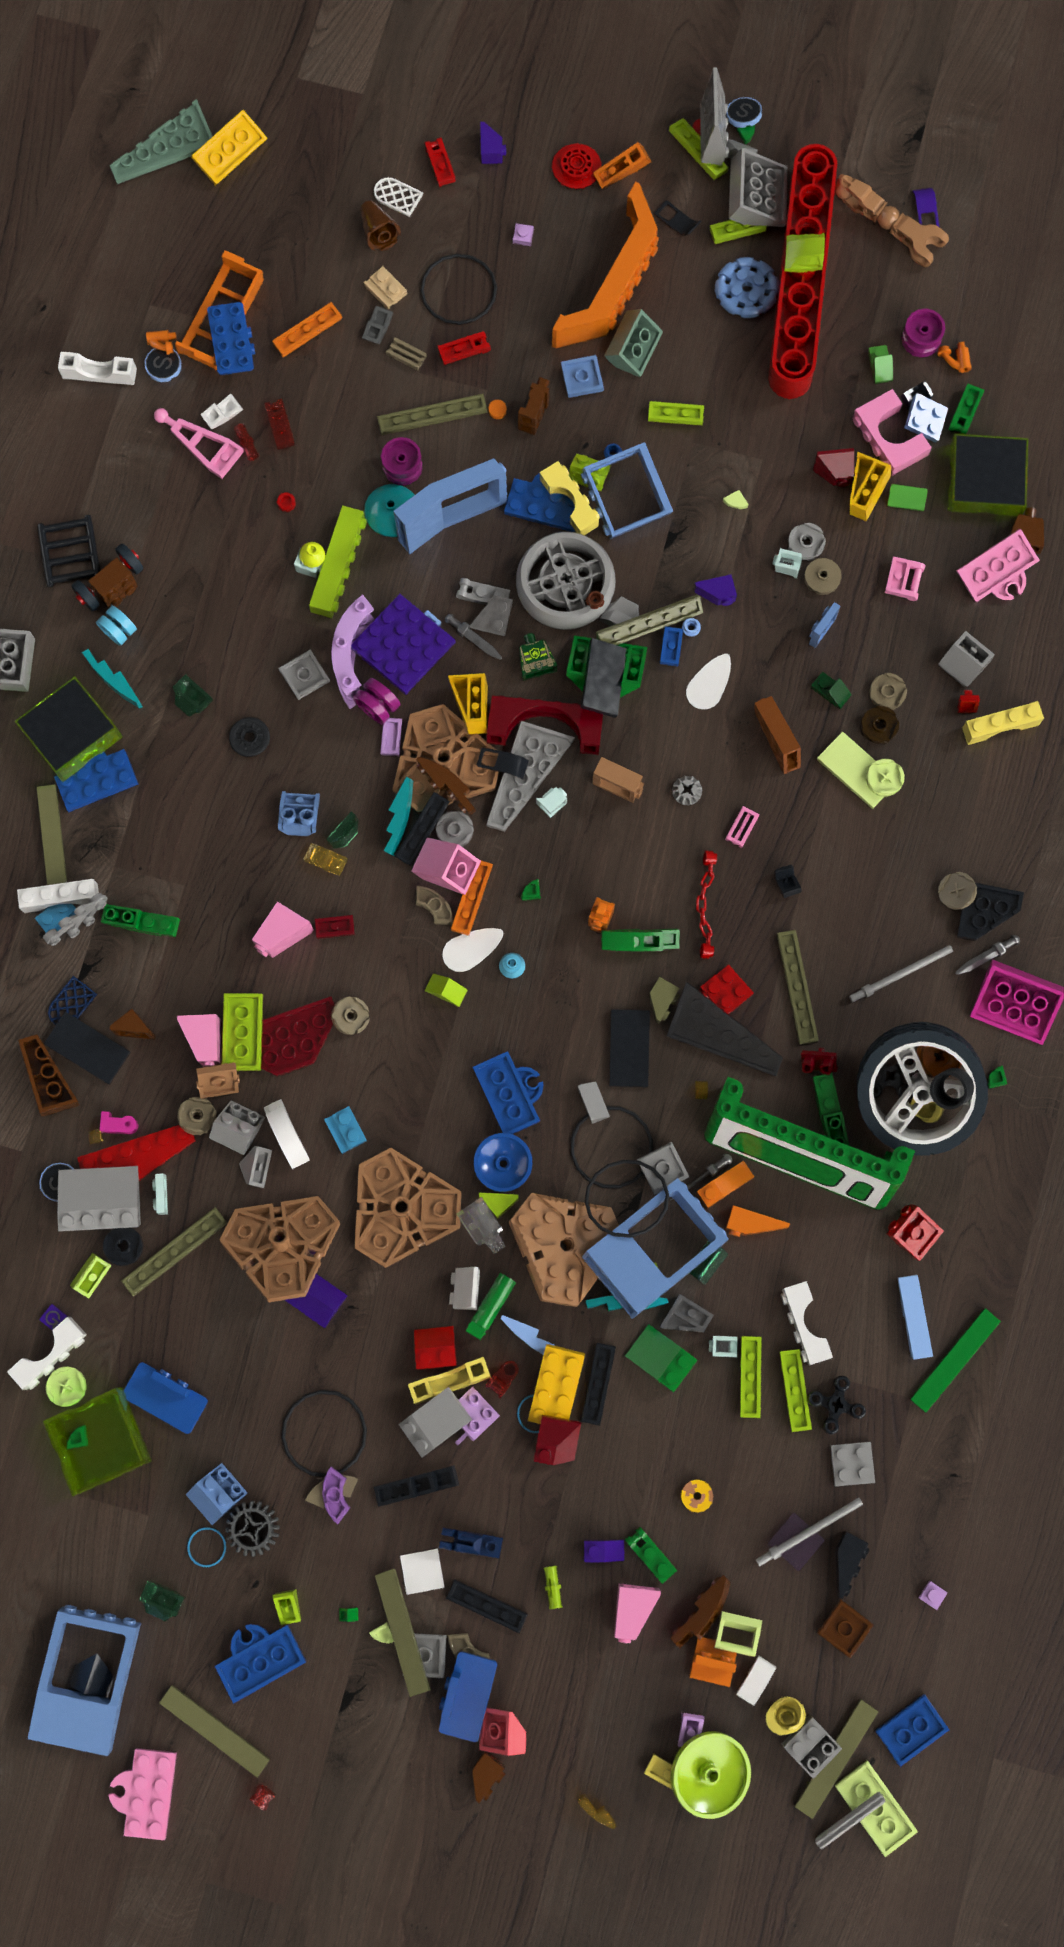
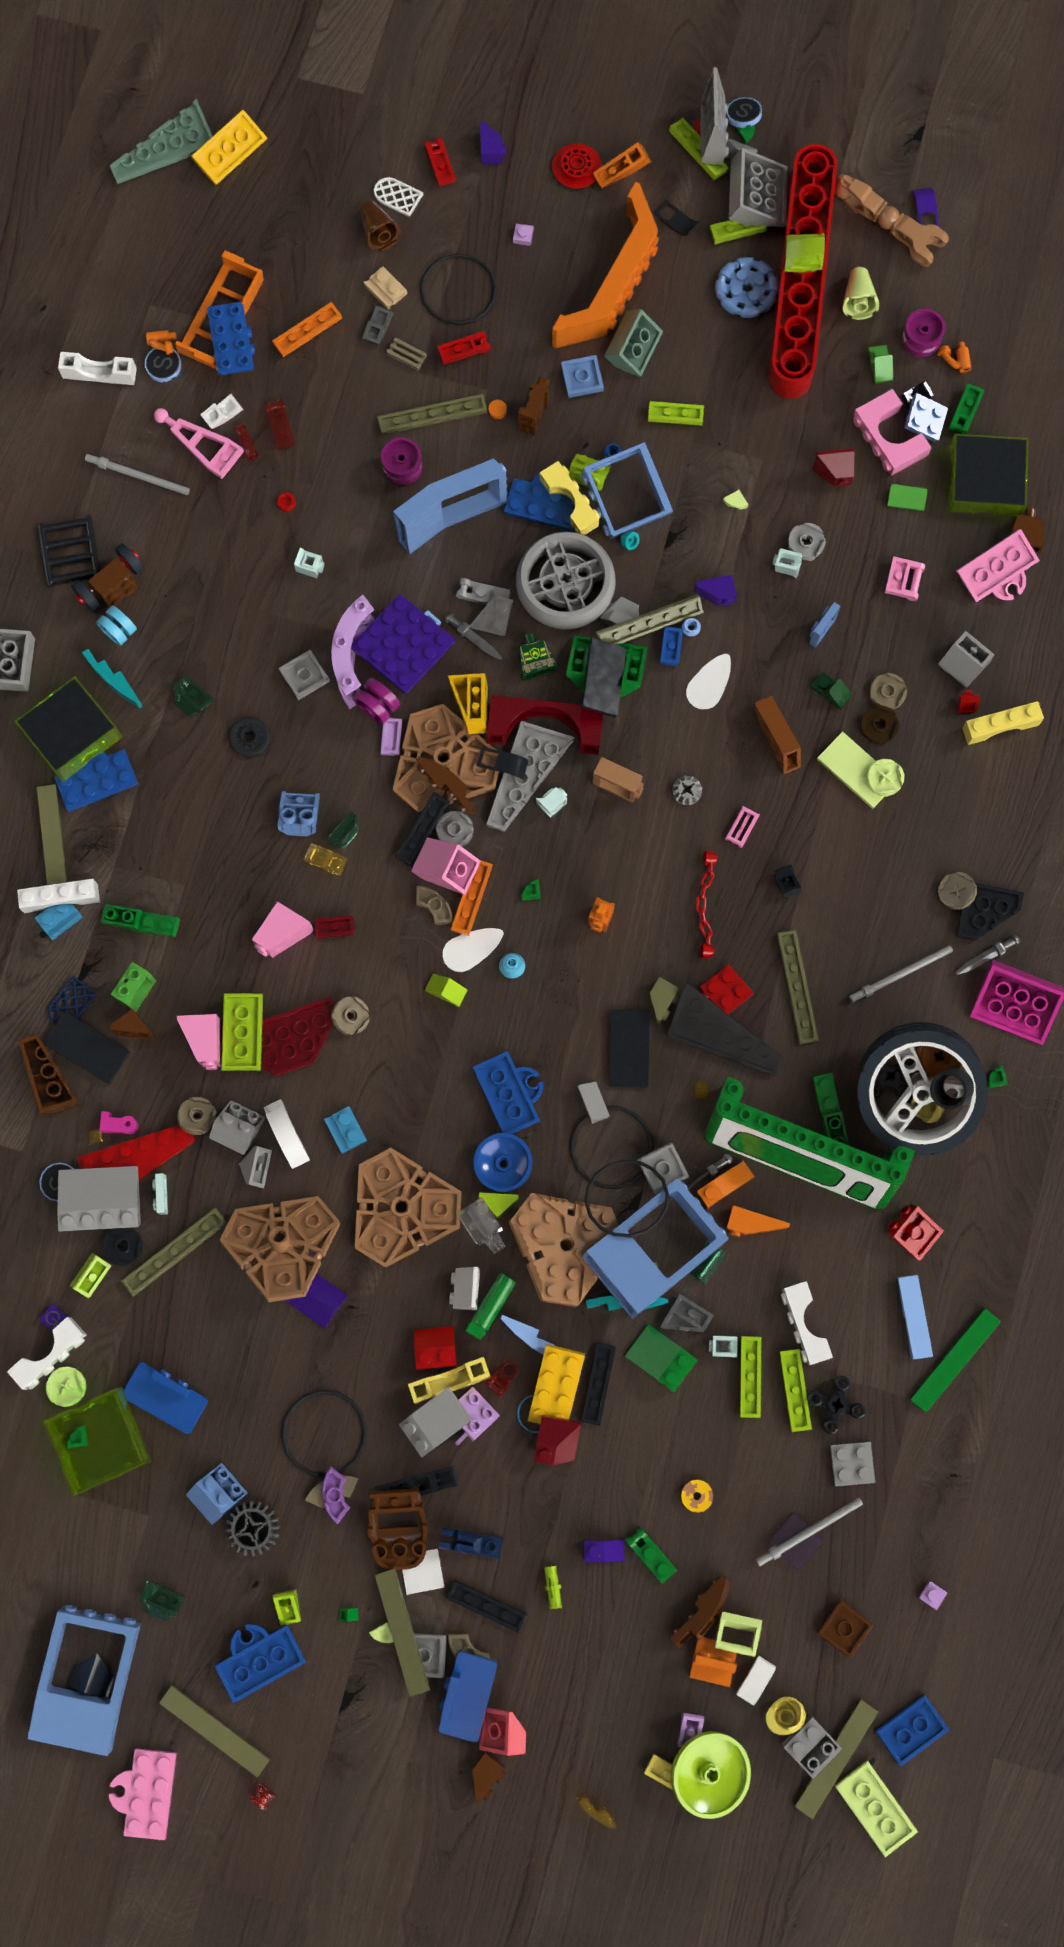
(73, 922): light grey plant -> none
(104, 463): none -> light grey bar
(136, 989): none -> bright green window
(192, 1536): dark azure piece -> none
(217, 1080): medium nougat plate -> none
(312, 554): neon yellow brick -> none
(337, 562): lime brick -> none
(376, 508): teal dish -> none
(401, 807): teal slope -> none
(401, 1545): none -> reddish brown slope
(595, 595): copper plate -> none
(630, 540): none -> teal tile
(633, 1610): bright pink slope -> none
(640, 939): green slope -> none
(819, 1060): dark red hips -> none
(820, 584): dark tan plate -> none
(848, 1556): black slope -> none
(850, 1820): light grey axle -> none
(860, 295): none -> yellowish green cone
(868, 484): yellow wedge -> none

